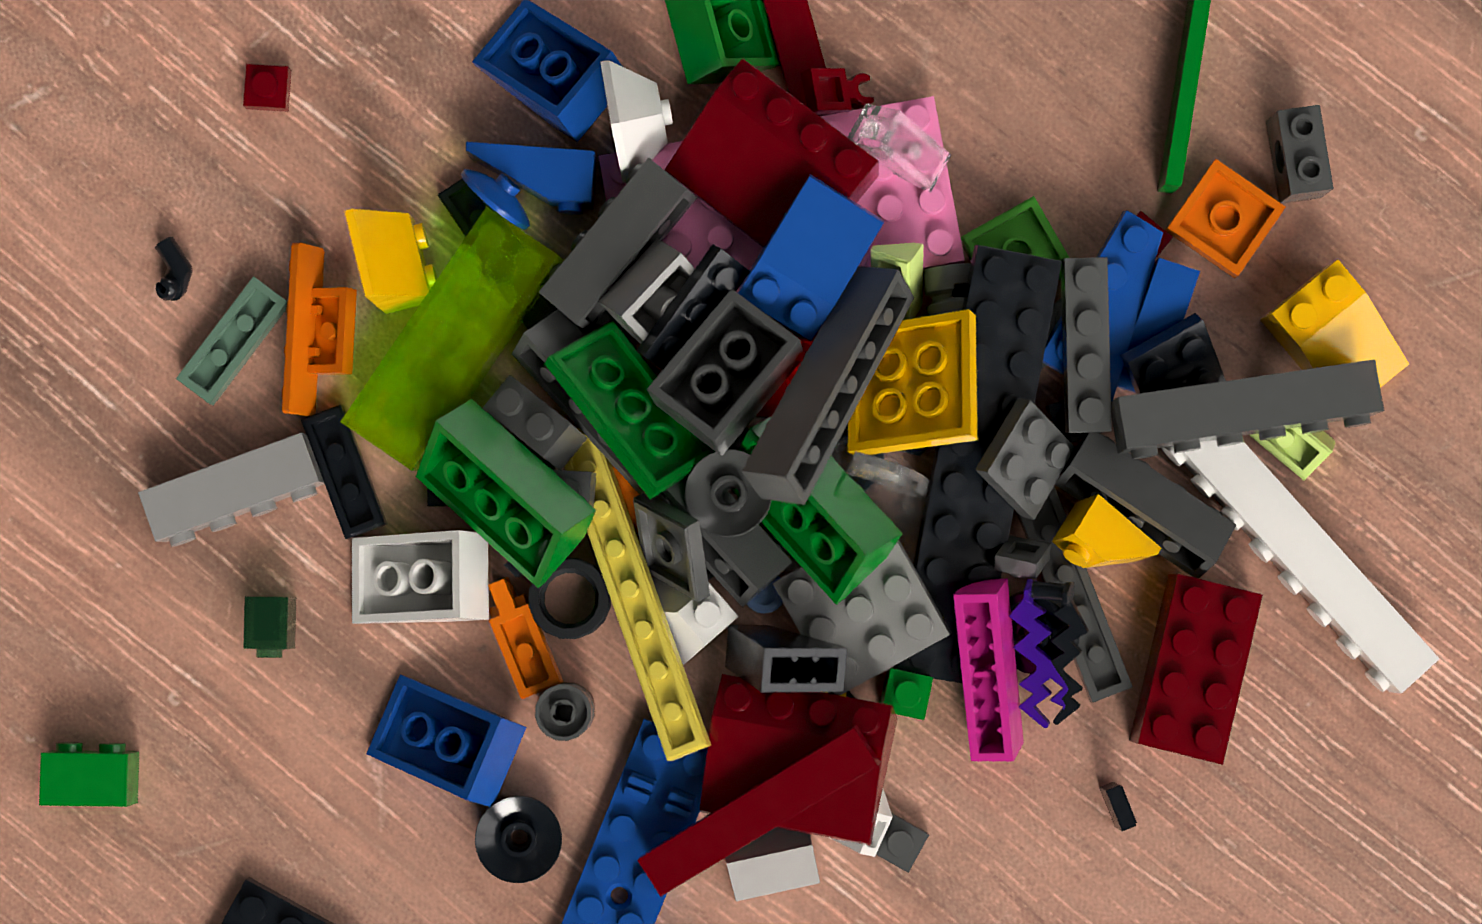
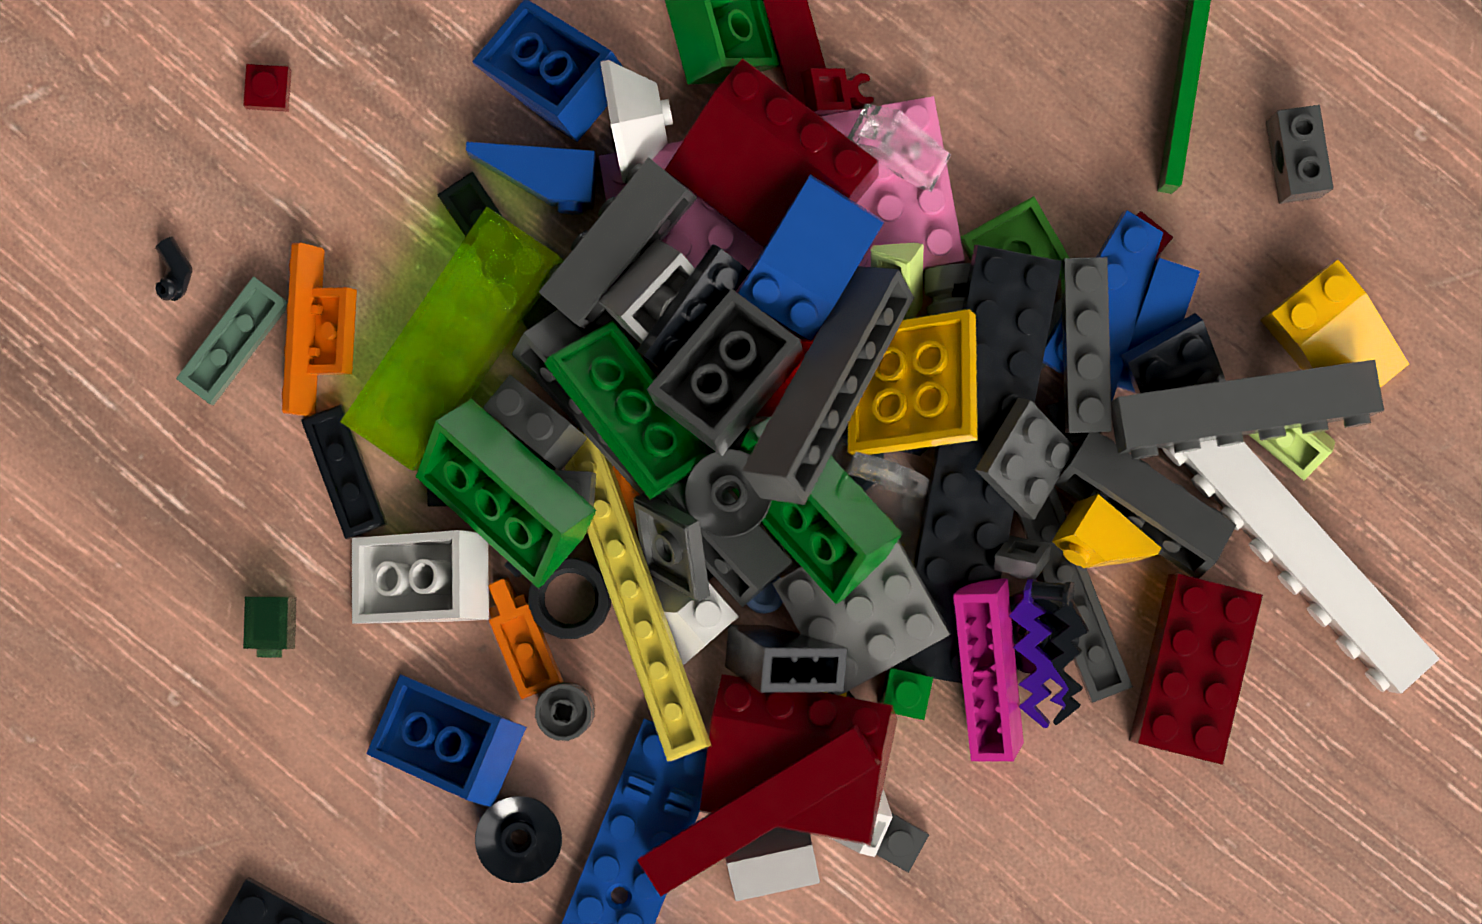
(89, 777): green brick -> none
(230, 489): light grey brick -> none
(390, 258): yellow slope -> none
(499, 195): blue dish -> none
(1118, 806): black tile -> none
(1225, 218): orange plate -> none

